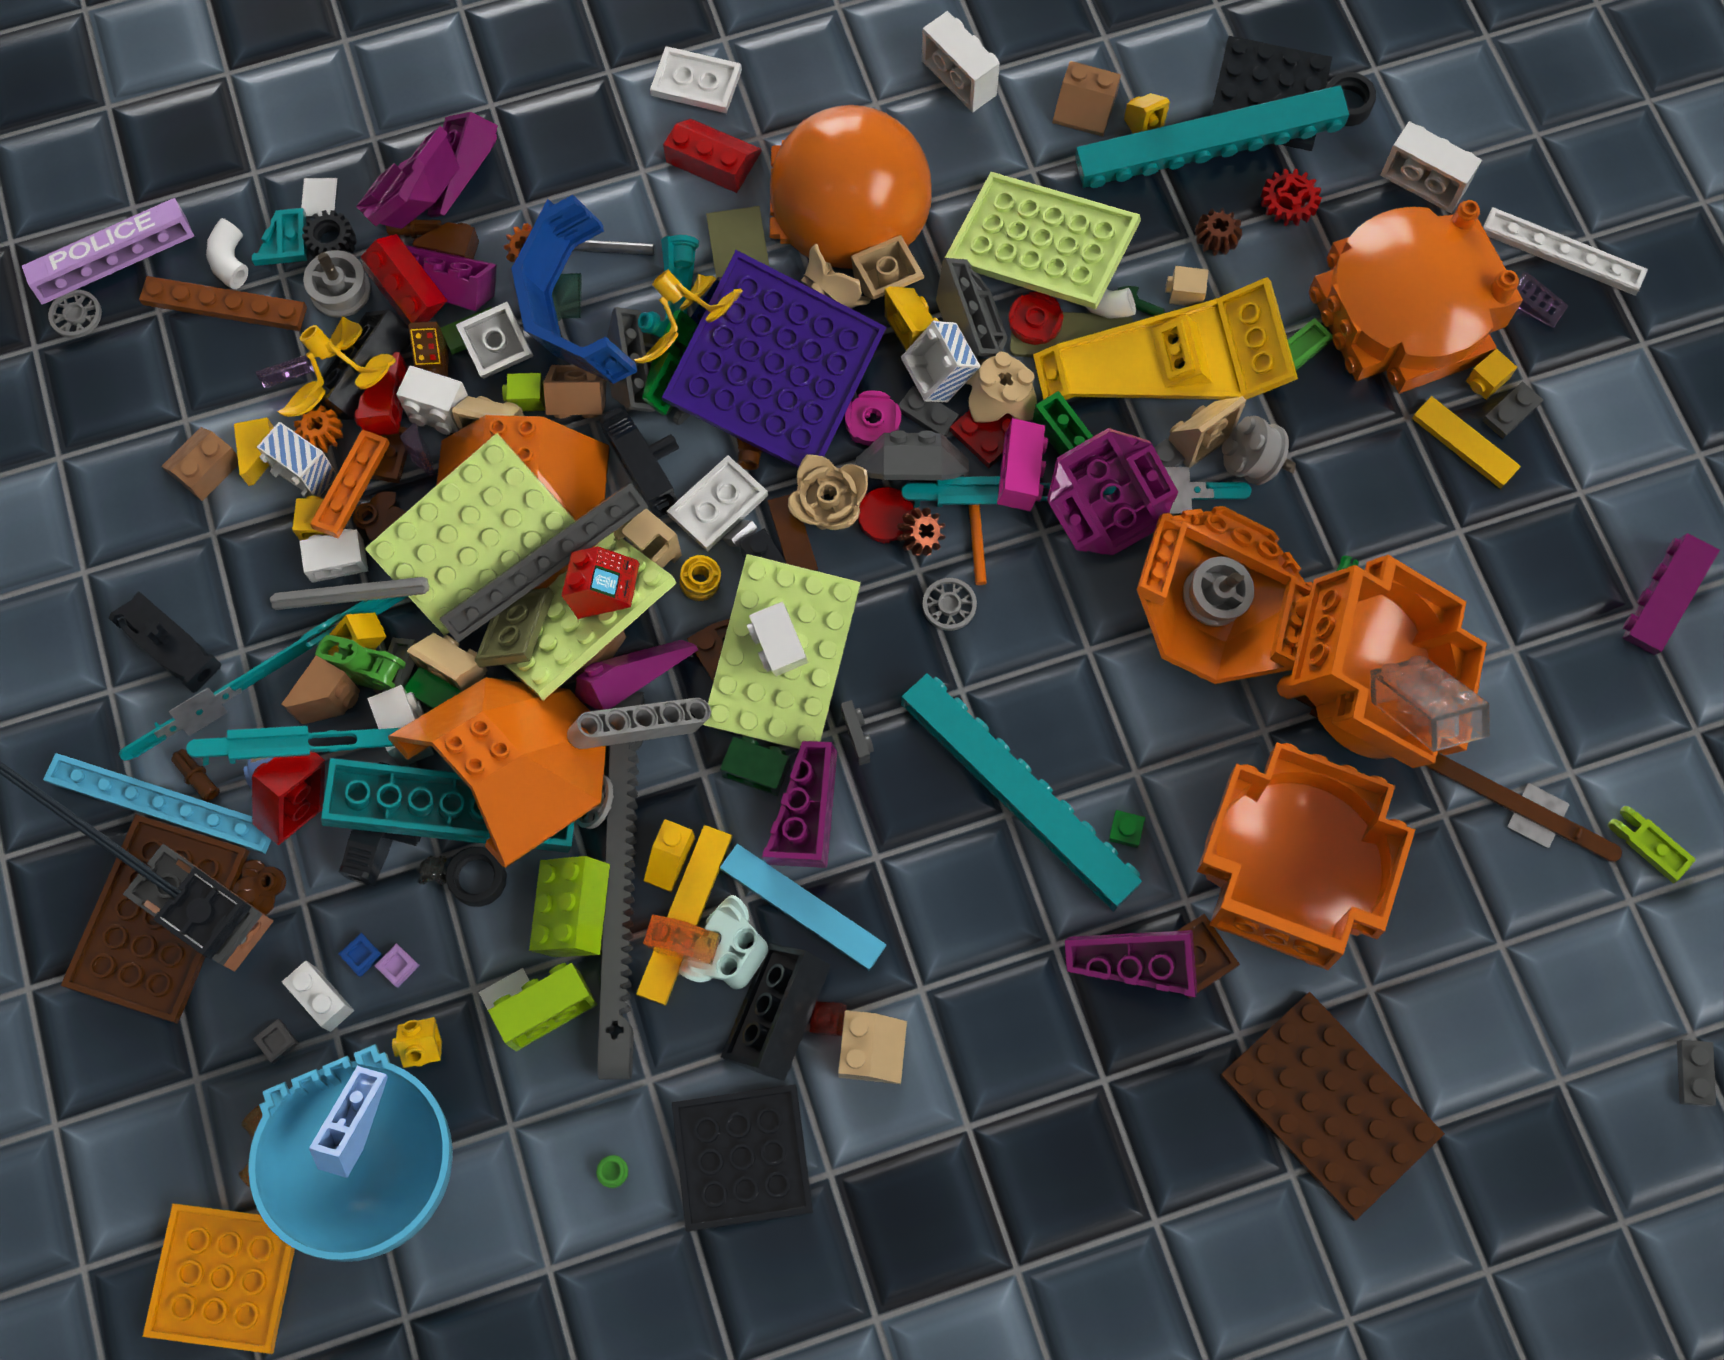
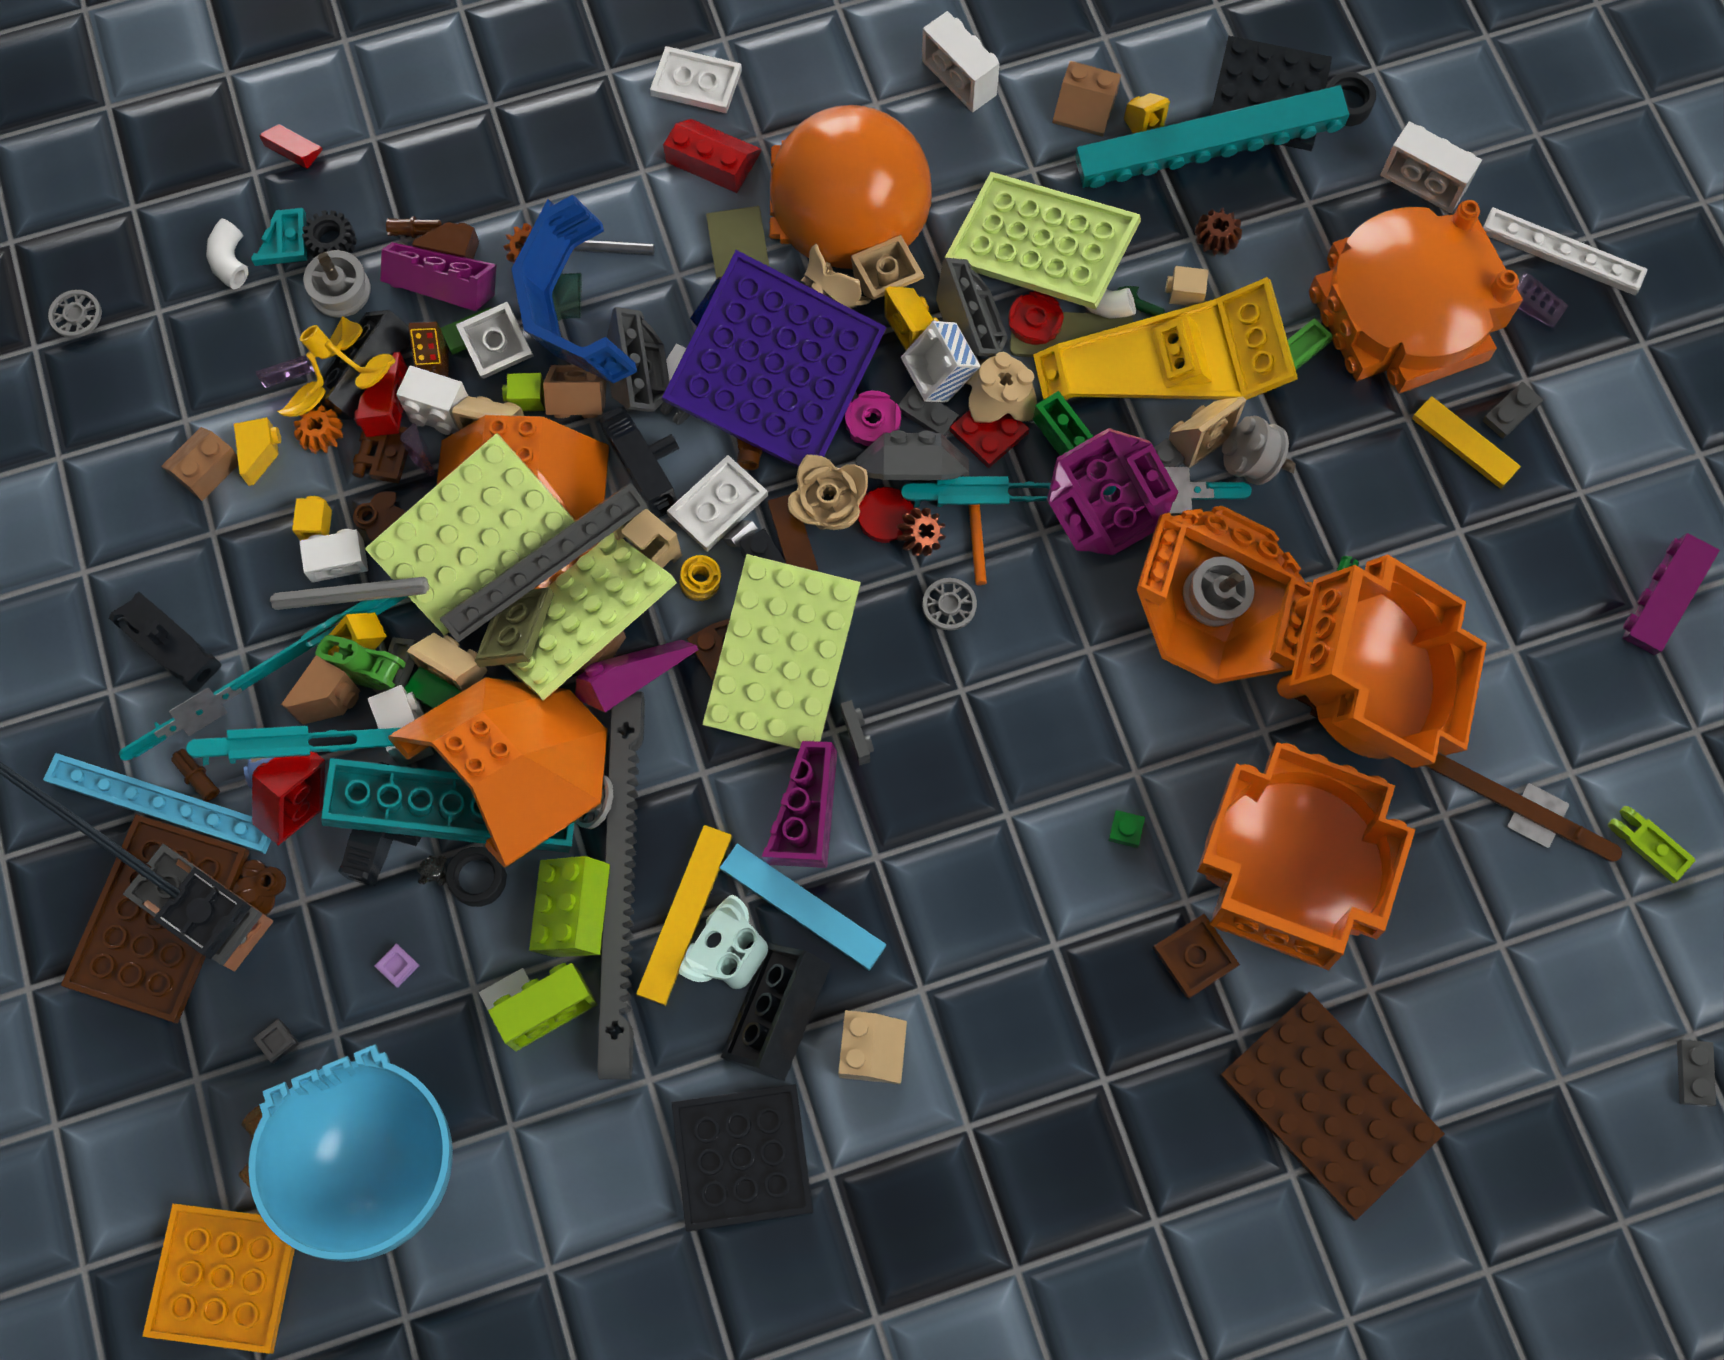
(107, 251): lavender brick -> none
(223, 303): dark orange plate -> none
(291, 145): none -> slope
(297, 461): white container -> none
(318, 996): white brick -> none
(319, 195): white sticker -> none
(348, 1123): light blue slope -> none
(350, 484): orange plate -> none
(360, 954): blue tile -> none
(402, 280): red slope -> none
(413, 185): magenta piece -> none
(417, 1042): yellow brick -> none
(471, 143): magenta wedge -> none
(599, 581): red slope -> none
(612, 1171): bright green plate -> none
(628, 728): light grey beam -> none
(666, 364): green slope -> none
(669, 855): yellow slope -> none
(673, 291): yellow plant -> none
(679, 259): teal animal -> none
(681, 939): clear orange slope -> none
(755, 765): dark green brick -> none
(778, 639): white brick -> none
(828, 1018): clear red plate -> none
(1021, 792): teal brick -> none
(1022, 465): dark pink brick -> none
(1141, 959): magenta wedge -> none
(1289, 198): red gear -> none
(1430, 703): clear brick -> none
(1491, 374): yellow brick -> none

